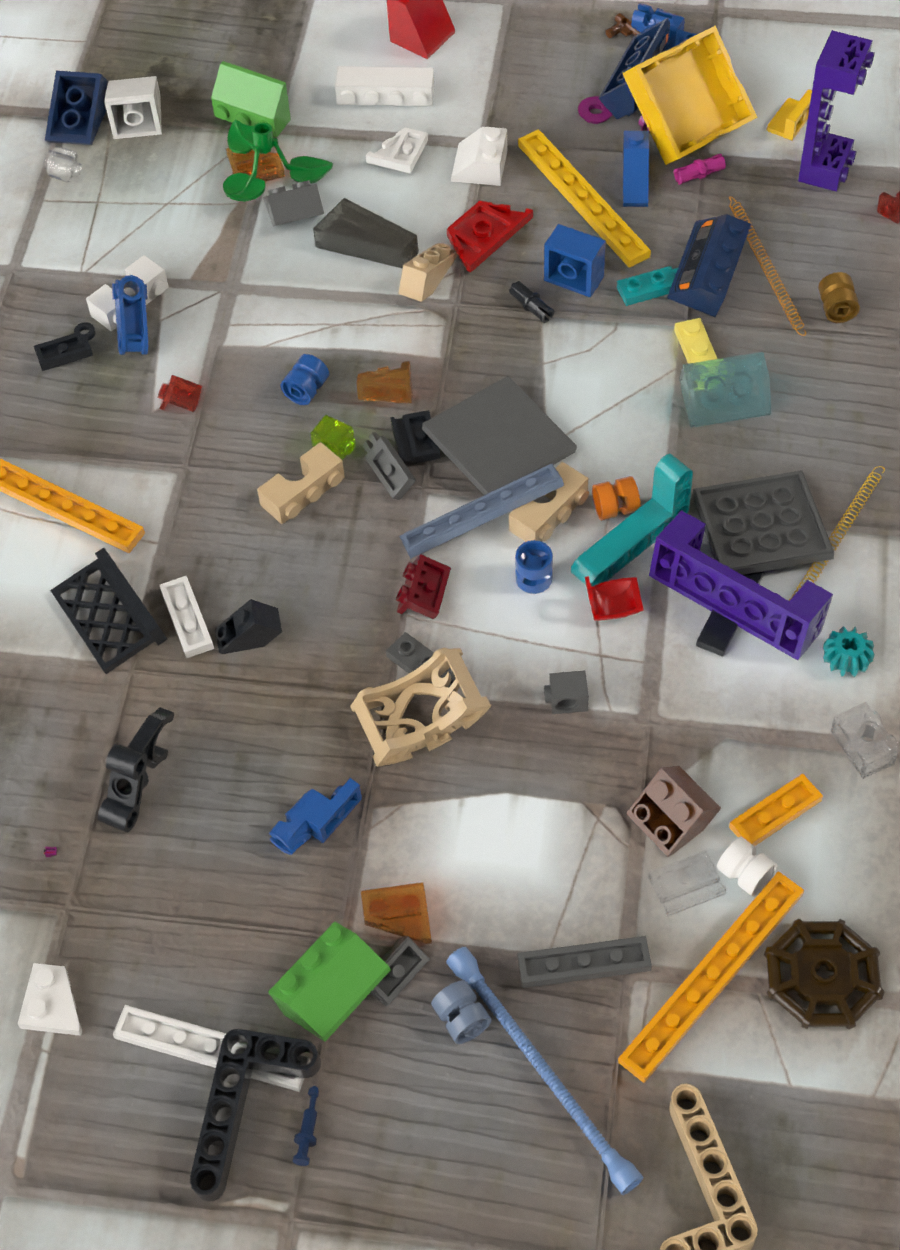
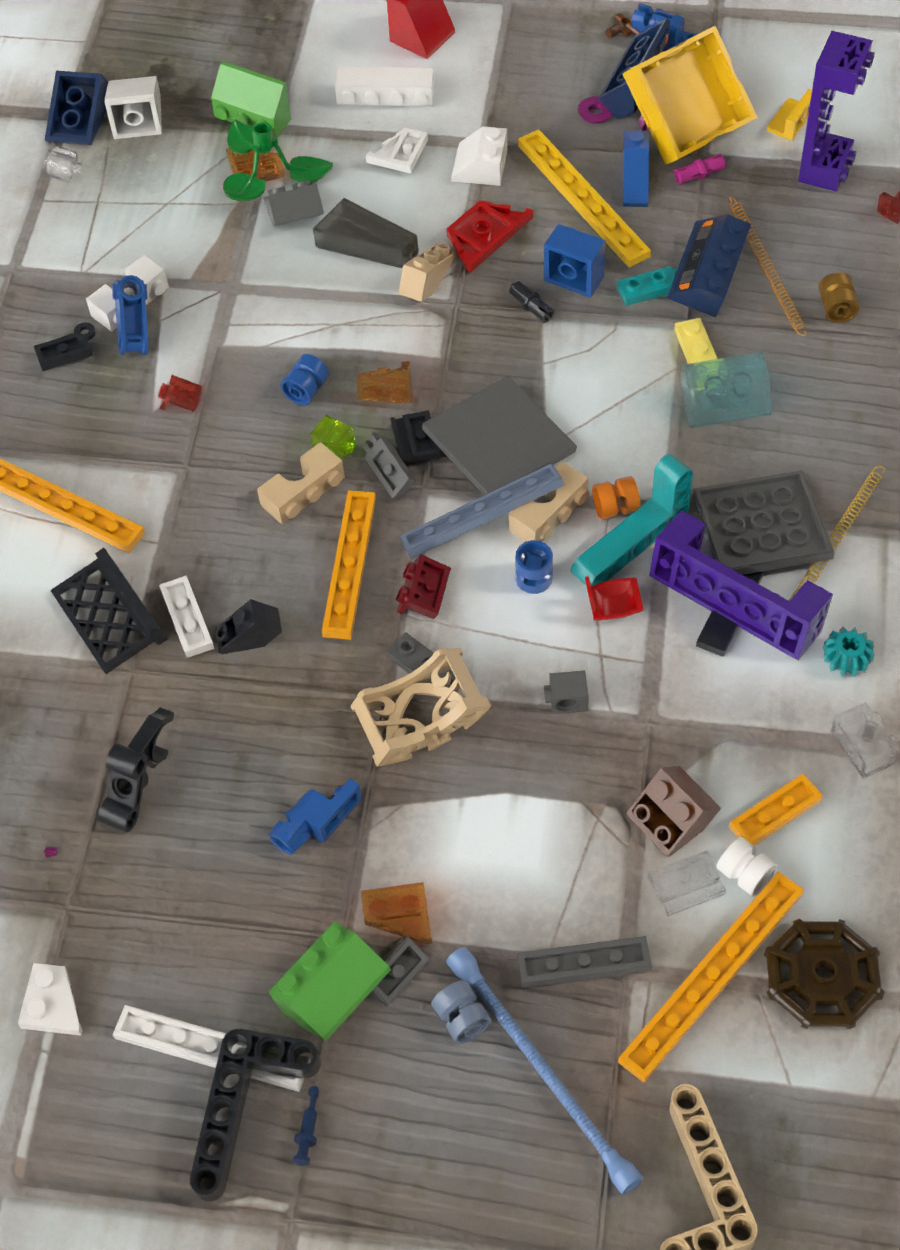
(349, 565): none -> light orange plate

